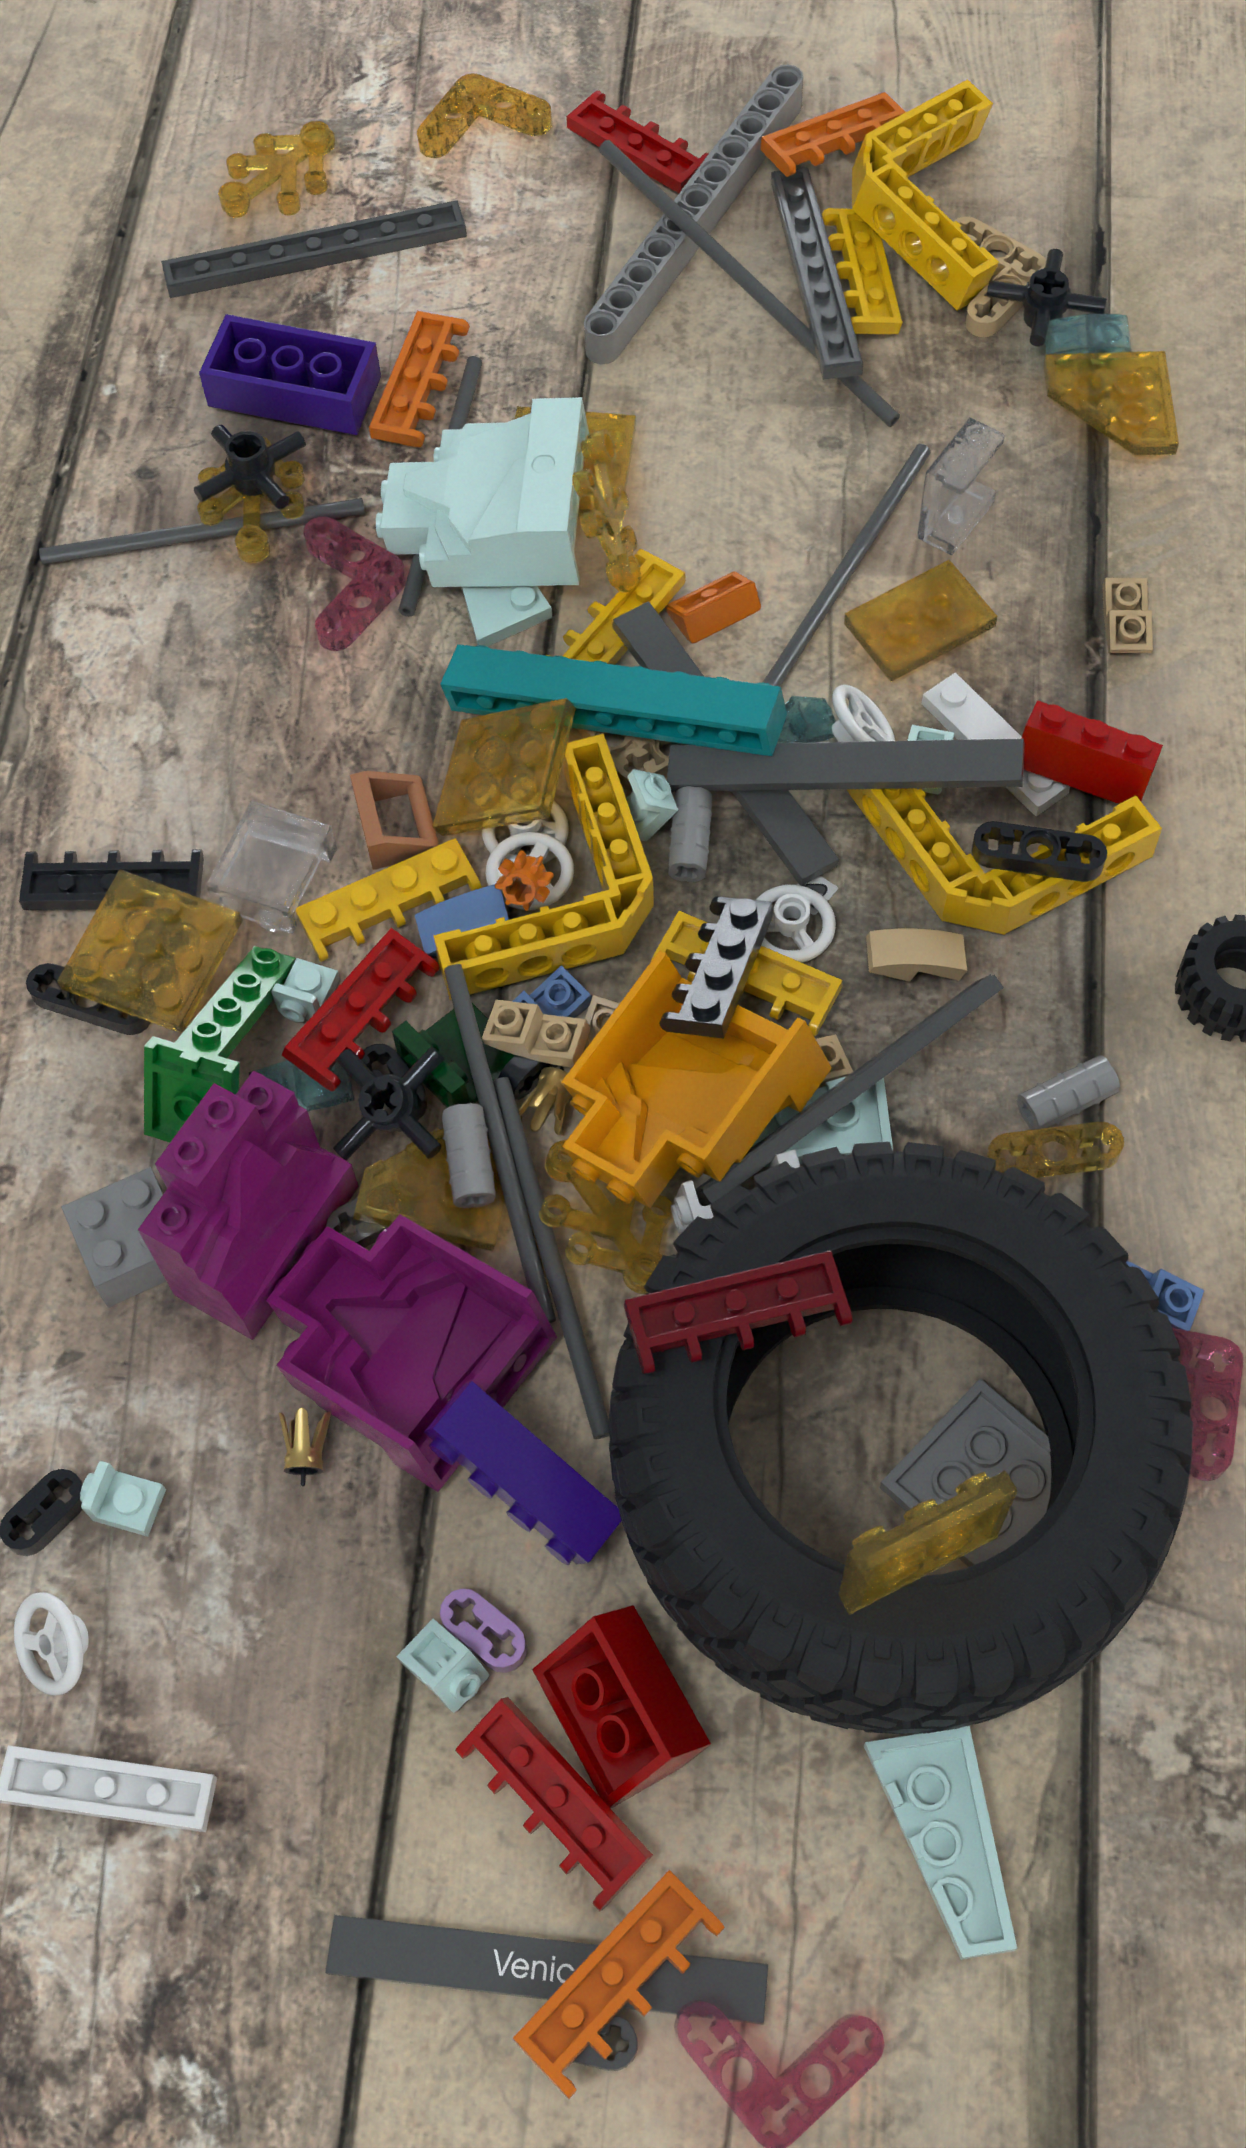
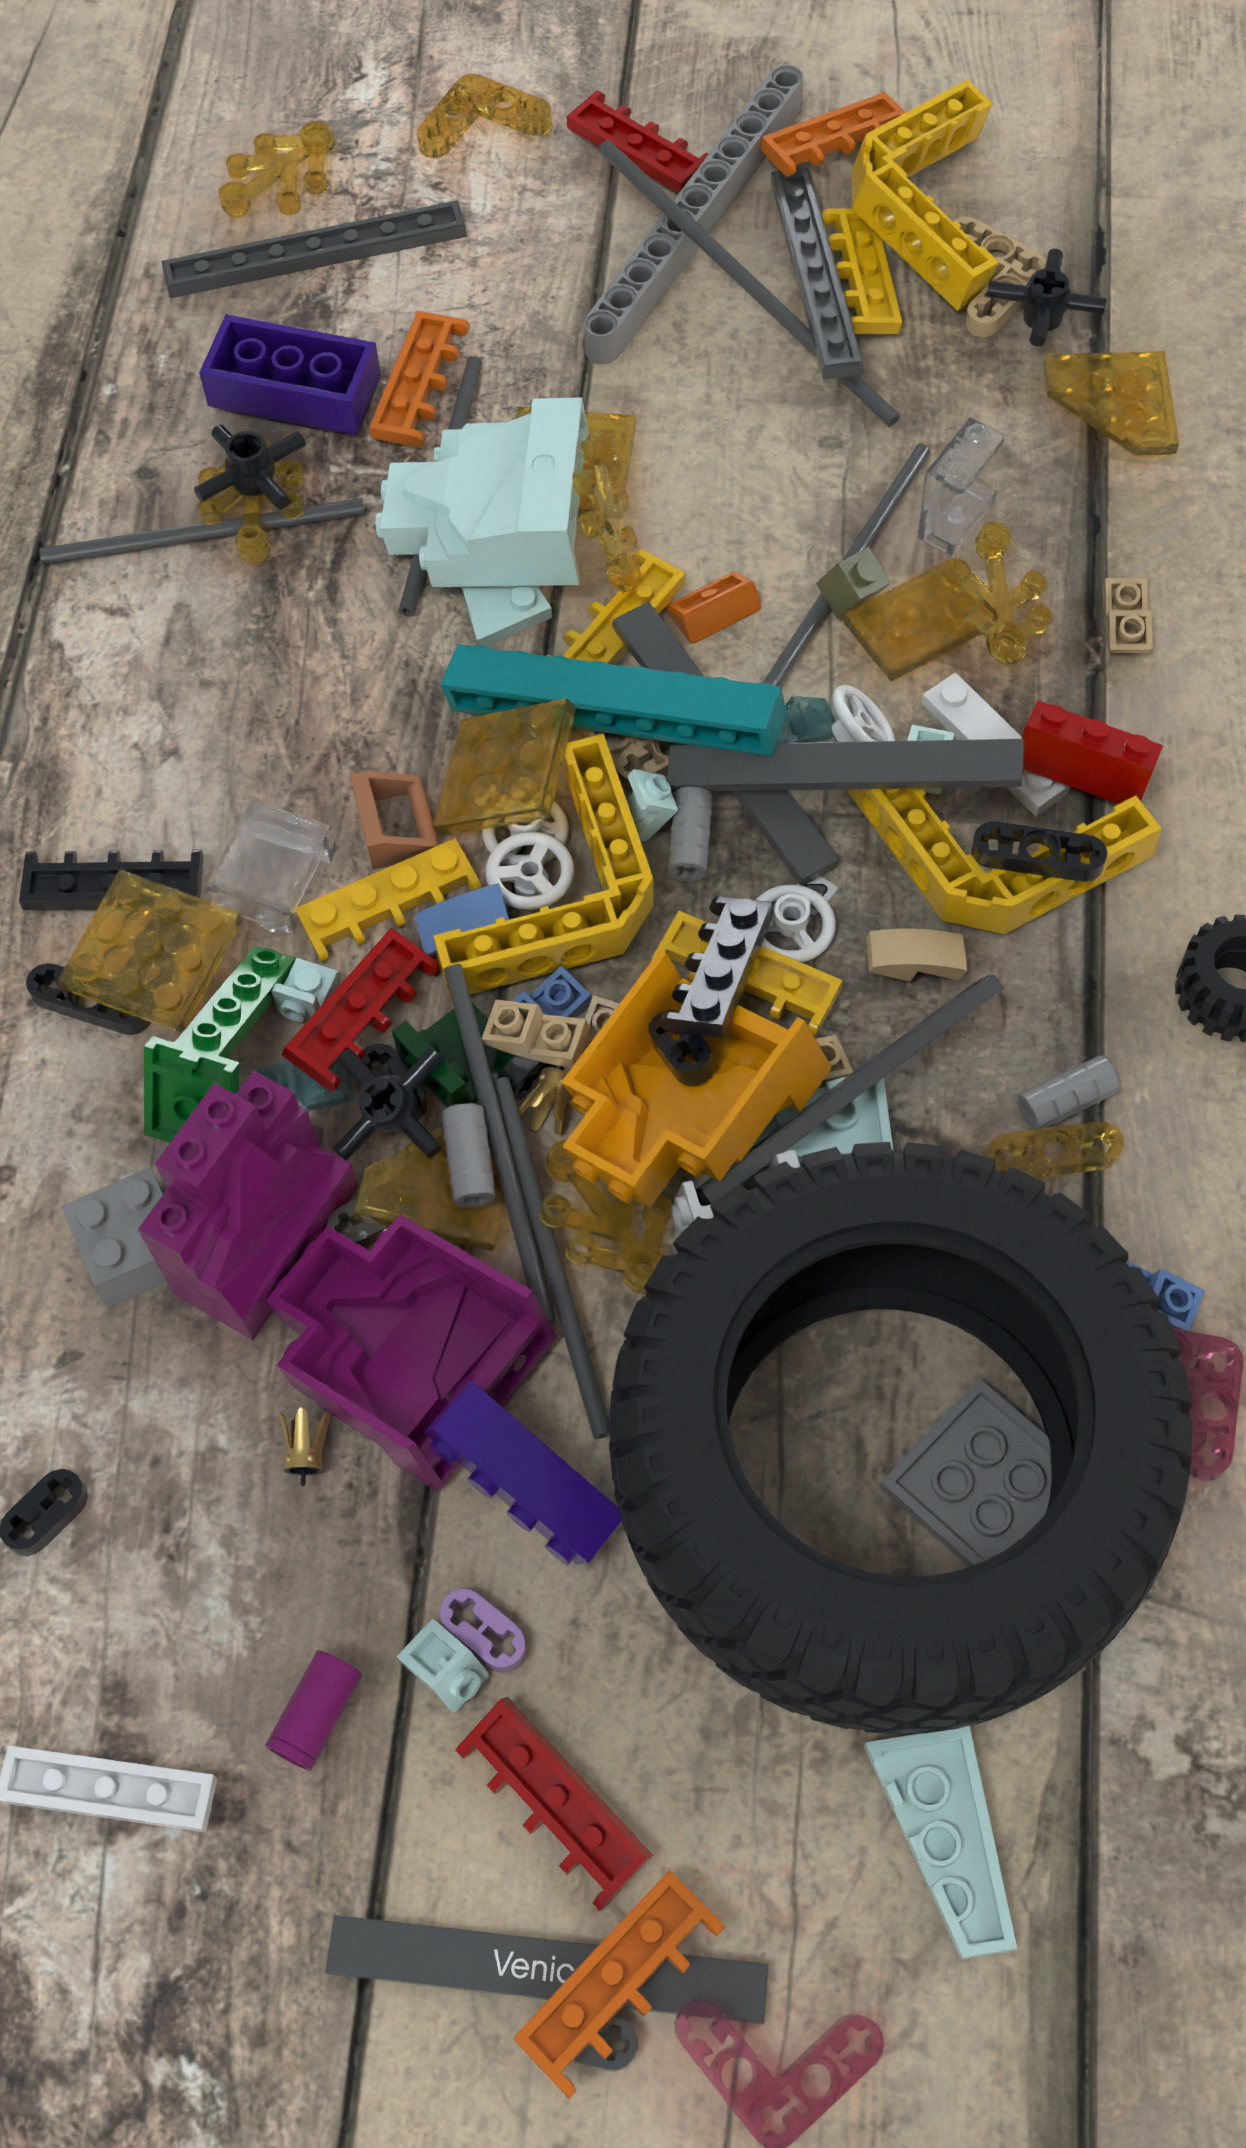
(60, 1643): white piece -> none
(121, 1499): light aqua bracket -> none
(313, 1710): none -> magenta pin
(364, 580): clear pink beam -> none
(524, 880): orange gear -> none
(620, 1705): red slope -> none
(673, 1053): none -> black beam
(735, 1306): dark red hinge -> none
(853, 582): none -> olive brick
(926, 1540): clear yellow plate -> none
(1004, 639): none -> clear yellow plant
(1088, 334): clear light blue slope -> none

